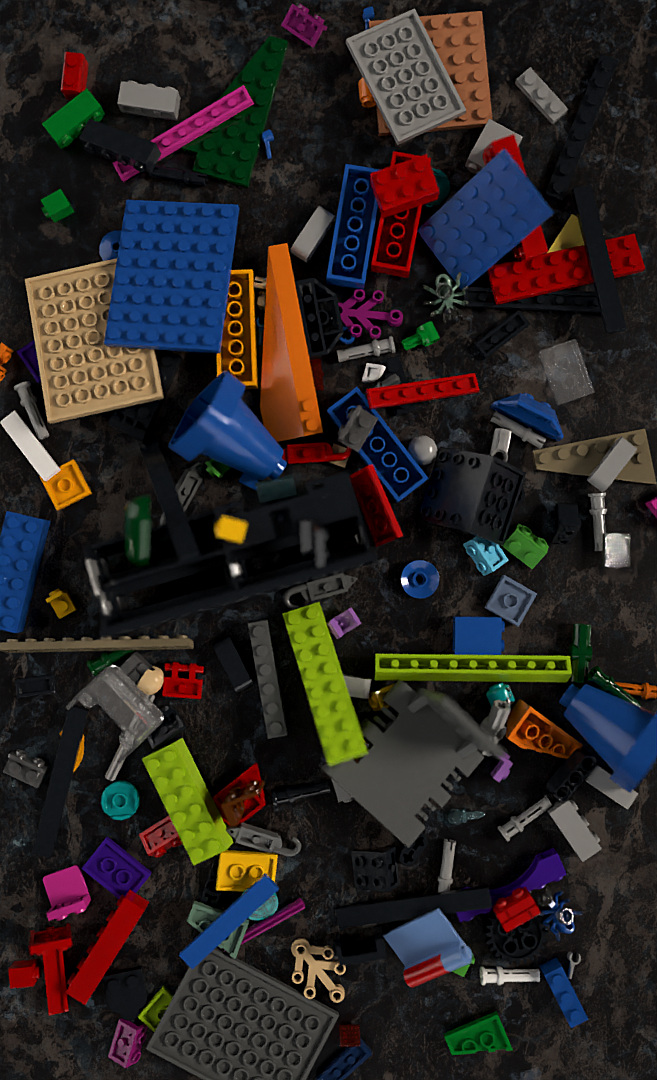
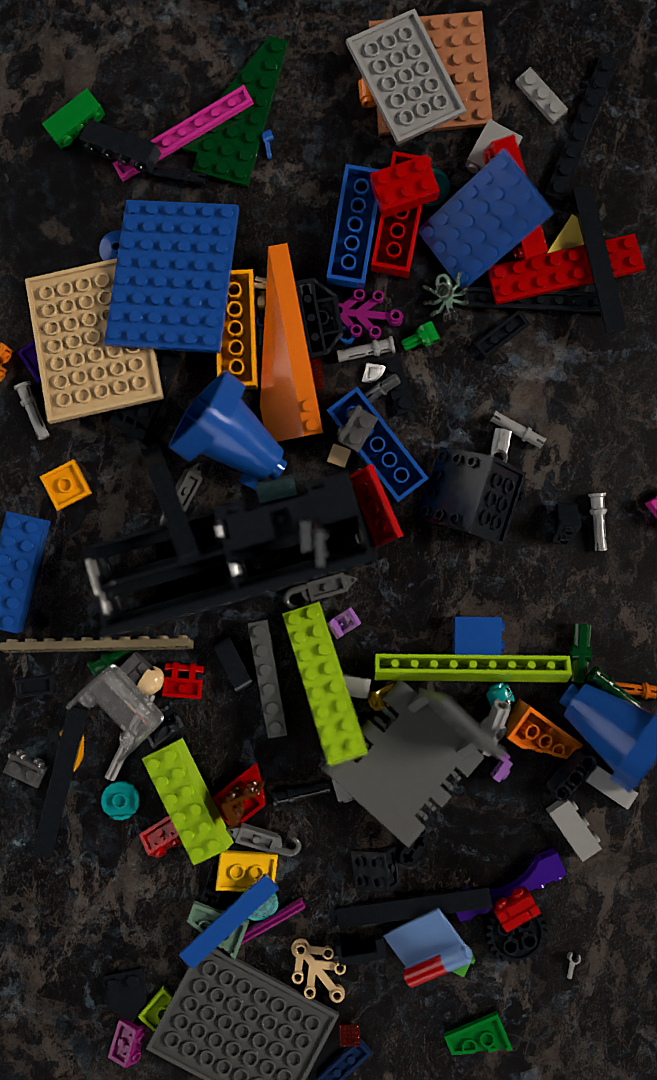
(24, 973): red brick -> none
(30, 446): white tile -> none
(51, 945): red bracket -> none
(56, 206): green brick -> none
(61, 603): yellow bracket -> none
(66, 892): dark pink bracket -> none
(74, 74): red brick -> none
(107, 947): red brick -> none
(116, 869): dark purple plate -> none
(138, 531): dark green brick -> none
(149, 100): light grey brick -> none
(216, 468): bright green bracket -> none
(231, 529): yellow brick -> none
(303, 24): magenta bracket -> none
(312, 234): light grey beam -> none
(313, 453): red plate -> none
(368, 14): blue hand -> none
(422, 391): red tile -> none
(423, 450): light grey hair -> none
(429, 583): blue dish -> none
(446, 866): light grey pin -> none
(457, 817): clear light blue bar -> none
(485, 554): medium azure bracket -> none
(500, 975): white pin -> none
(510, 600): sand blue plate -> none
(526, 546): bright green bracket -> none
(531, 414): blue wedge -> none
(544, 804): light grey pin -> none
(561, 916): animal -> none
(563, 992): blue brick -> none
(566, 372): clear tile -> none
(585, 455): dark tan wing -> none
(611, 464): light grey beam -> none
(616, 550): clear smoke piece -> none

